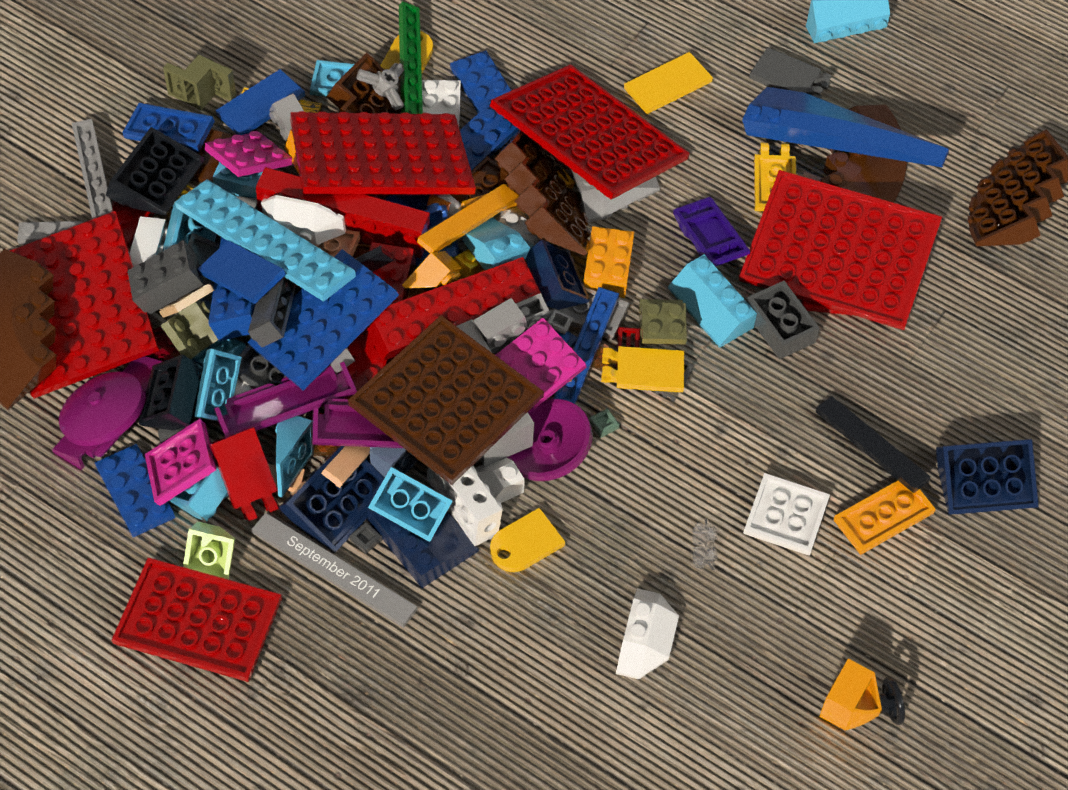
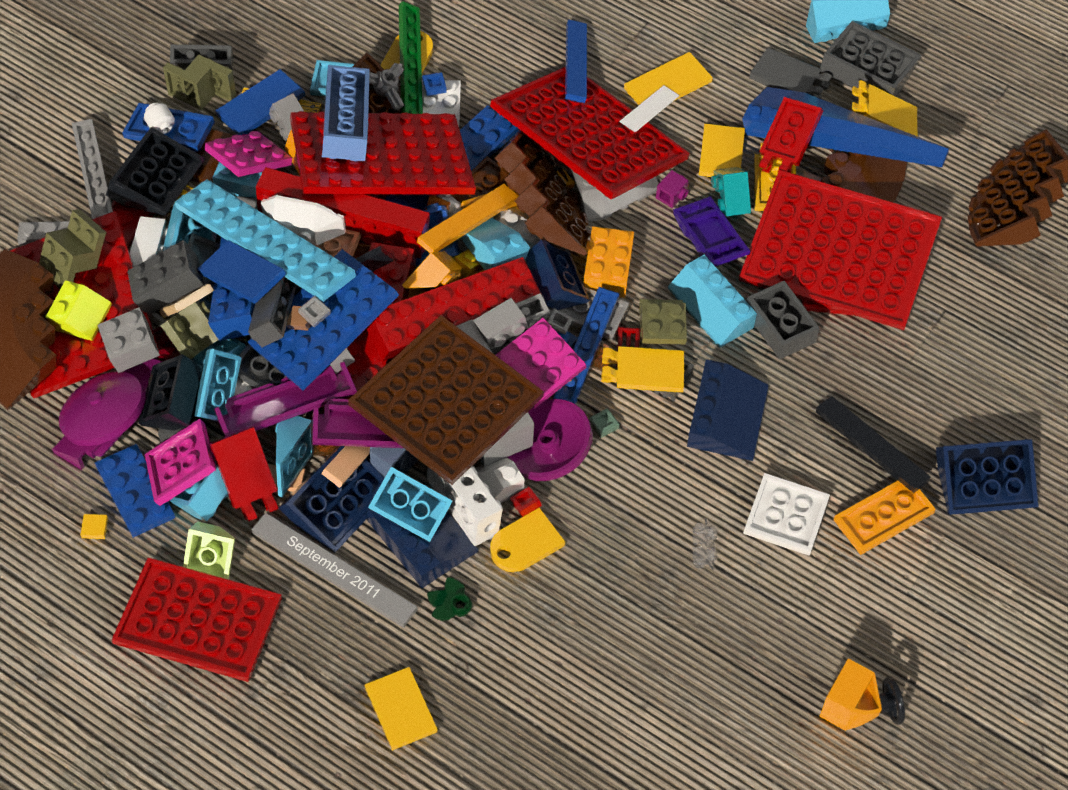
(72, 248): none -> olive bracket
(78, 311): none -> neon yellow slope
(94, 526): none -> yellow tile
(128, 340): none -> light grey brick
(159, 117): none -> white head
(184, 54): none -> dark grey brick
(296, 321): none -> medium nougat tile
(314, 311): none -> light grey tile
(346, 113): none -> medium blue brick
(365, 538): dark grey tile -> none
(400, 708): none -> yellow tile
(434, 84): none -> blue plate
(446, 600): none -> dark green plate
(479, 79): blue plate -> none
(525, 501): none -> red plate
(576, 61): none -> blue tile
(647, 635): white wedge -> none
(649, 108): none -> white sticker
(672, 189): none -> magenta brick
(720, 148): none -> yellow tile
(727, 411): none -> dark blue slope
(733, 190): none -> teal brick
(789, 134): none -> red tile
(870, 58): none -> dark grey slope
(885, 108): none -> yellow tile

